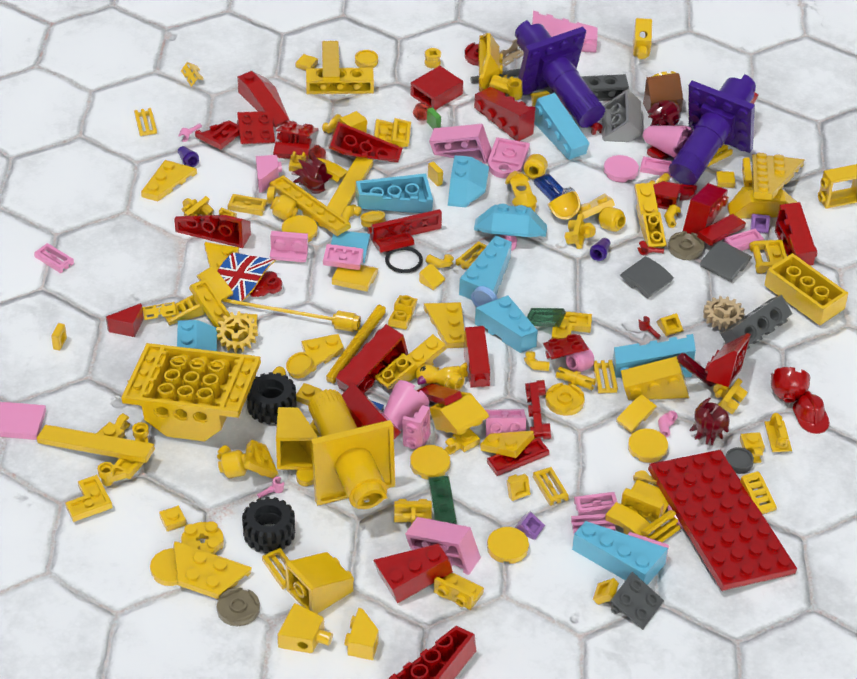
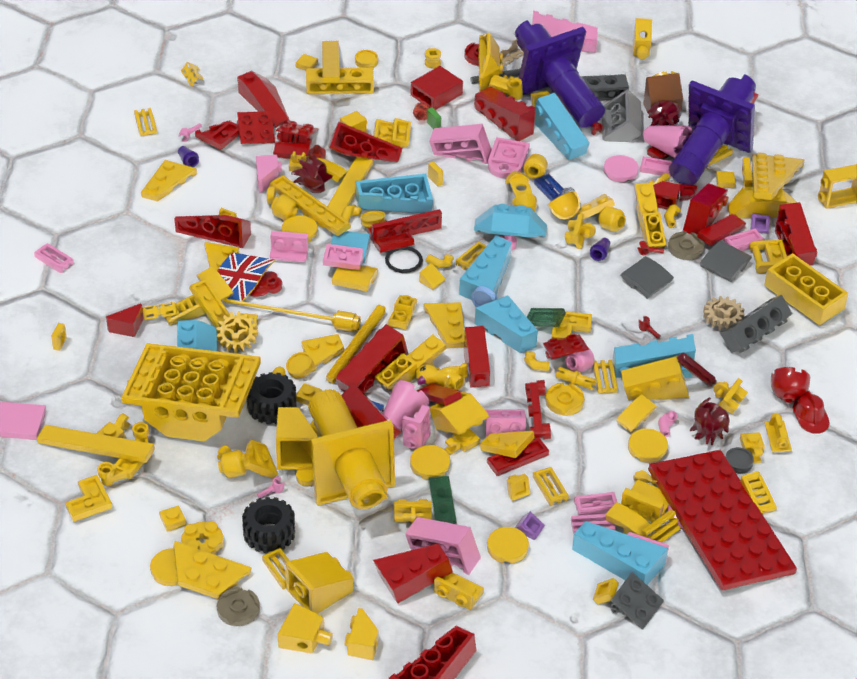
(195, 208): yellow hips -> none
(247, 204): yellow tile -> none
(330, 127): yellow arm -> none
(467, 181): medium azure wedge -> none
(670, 324): yellow slope -> none
(727, 361): red slope -> none

